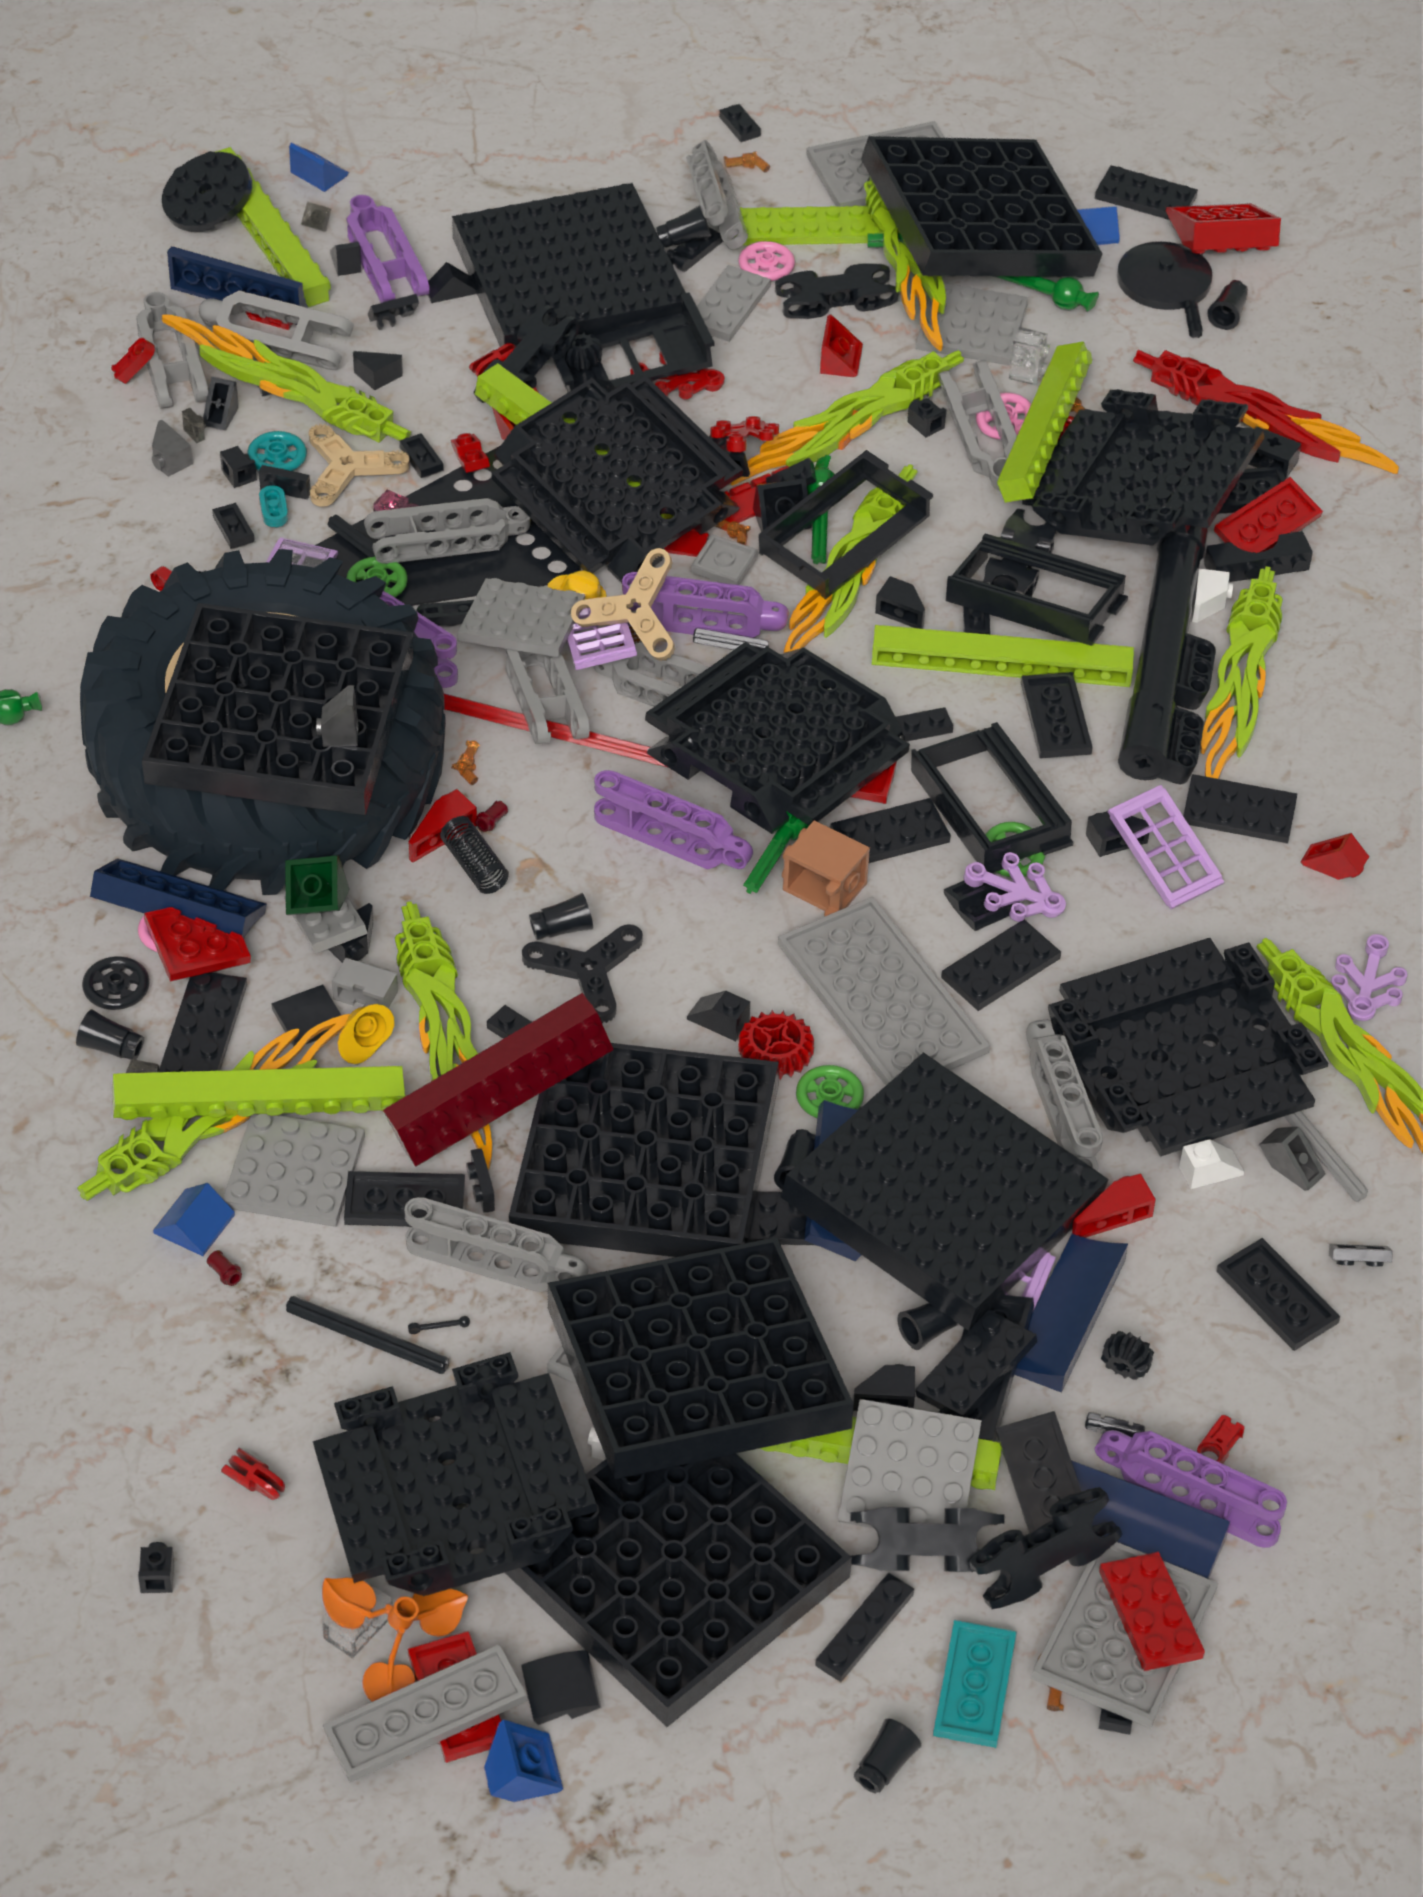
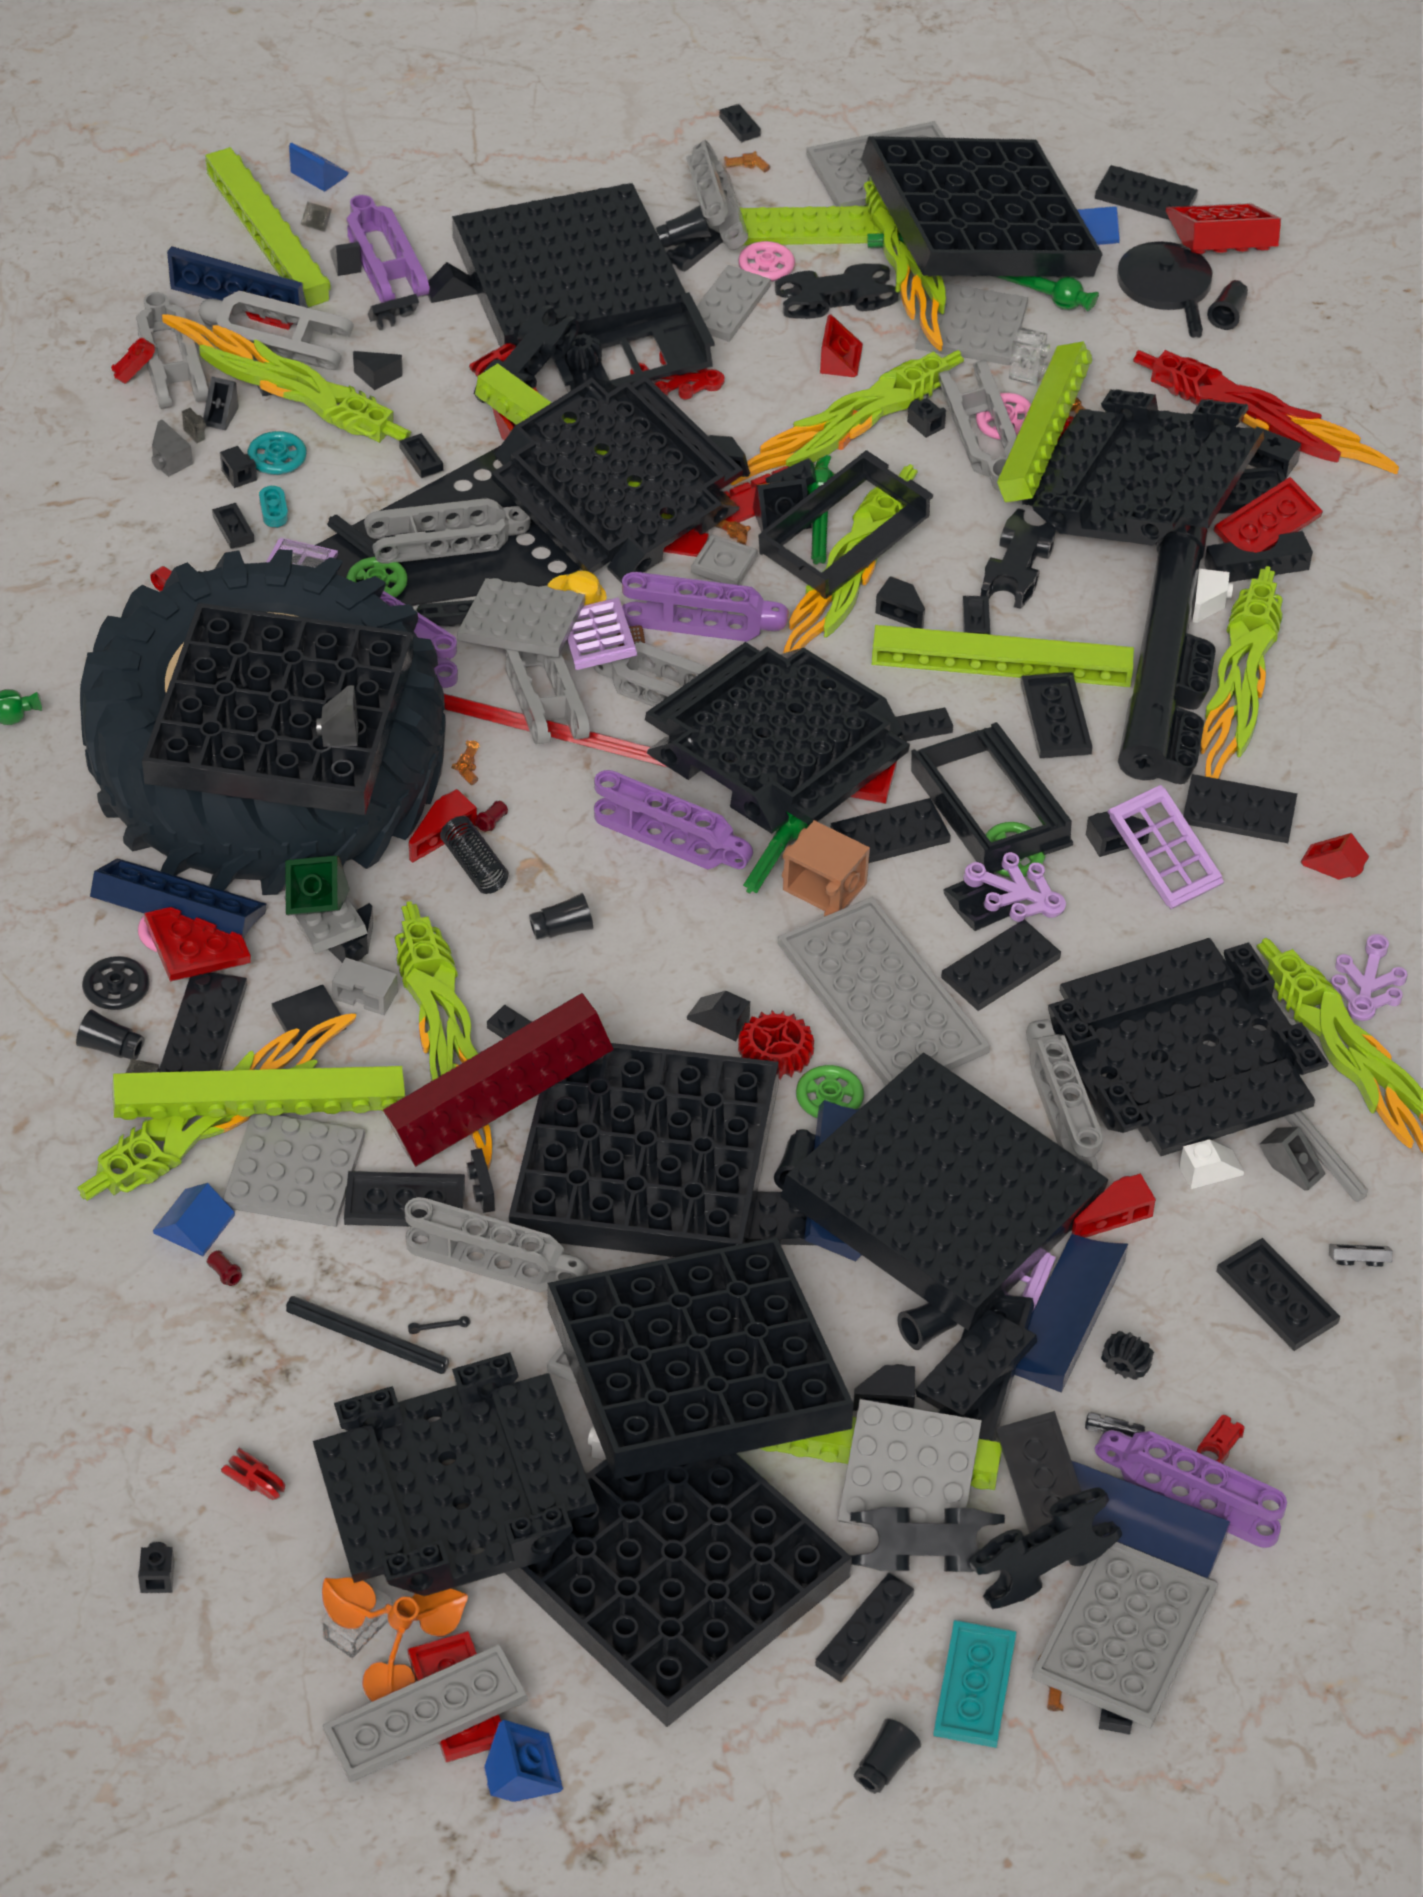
(216, 171): black plate -> none
(292, 483): black plate -> none
(356, 463): tan piece -> none
(365, 1032): yellow piece -> none
(391, 500): clear pink plate -> none
(469, 452): red slope -> none
(561, 1686): black slope -> none
(600, 957): black piece -> none
(644, 592): tan piece -> none
(726, 640): axle -> none
(739, 432): red plant -> none
(1030, 610): black piece -> none
(1151, 1611): red plate -> none

